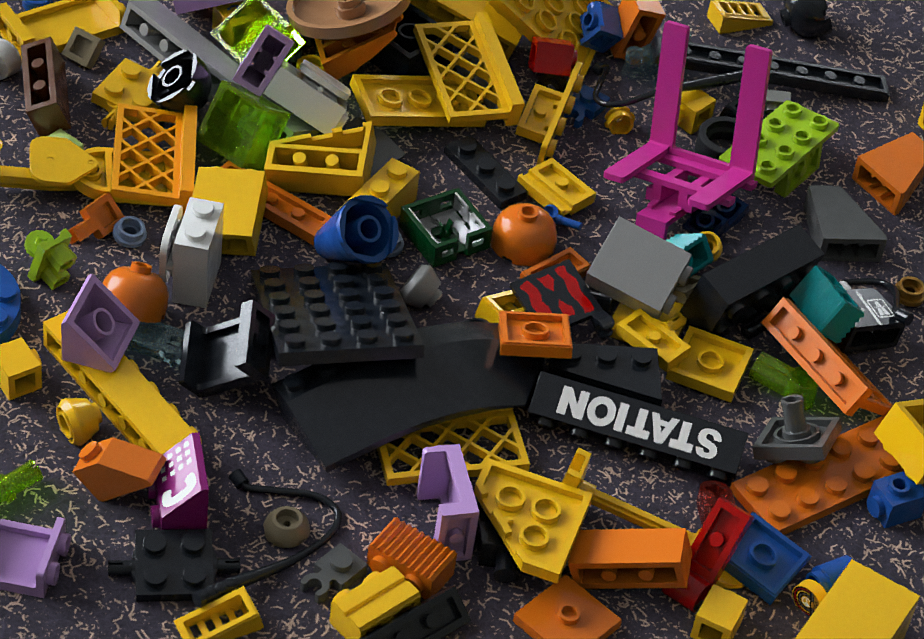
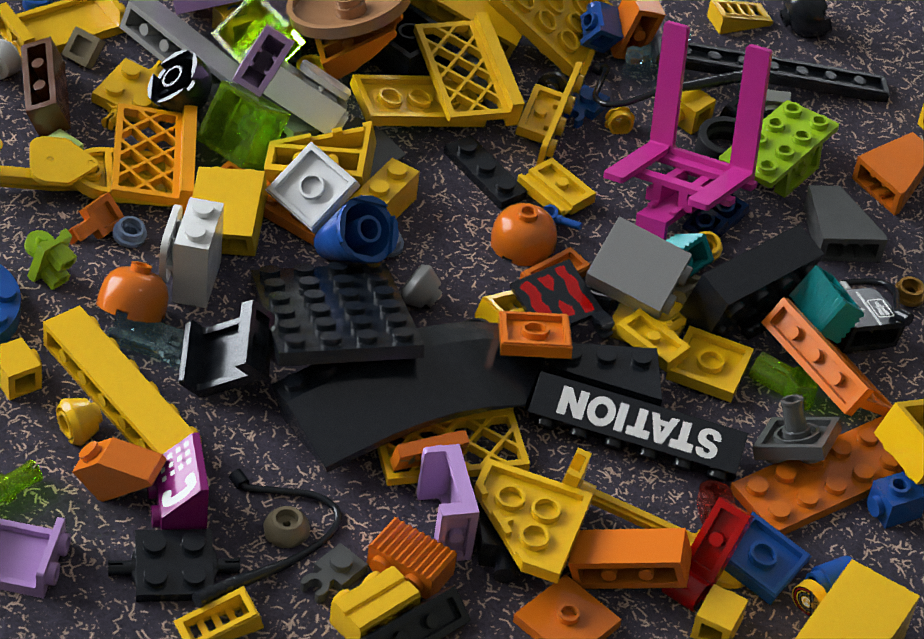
(97, 328): lavender slope -> none
(312, 187): none -> white plate
(410, 453): none -> orange tile
(434, 220): dark green piece -> none
(552, 56): red brick -> none

